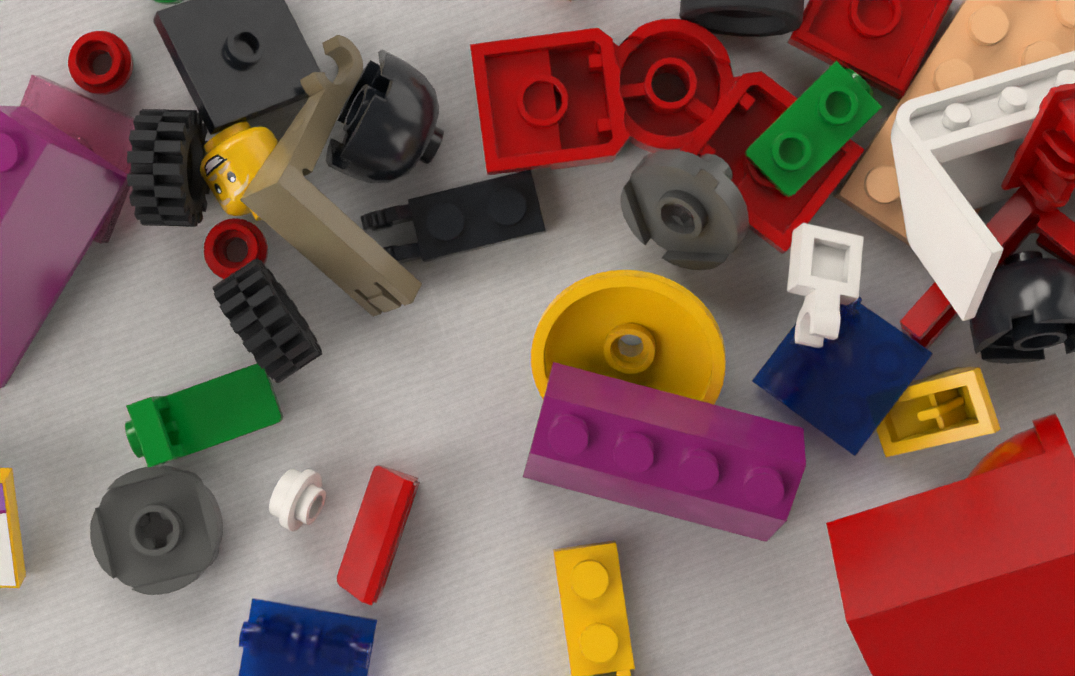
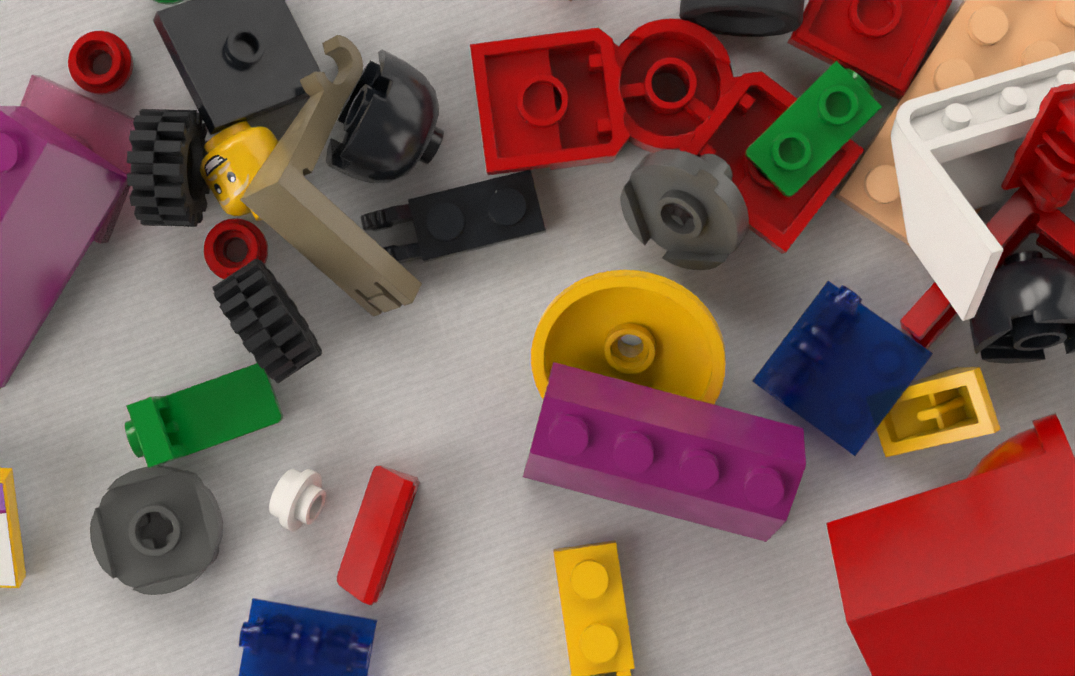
(828, 273): white plate -> none

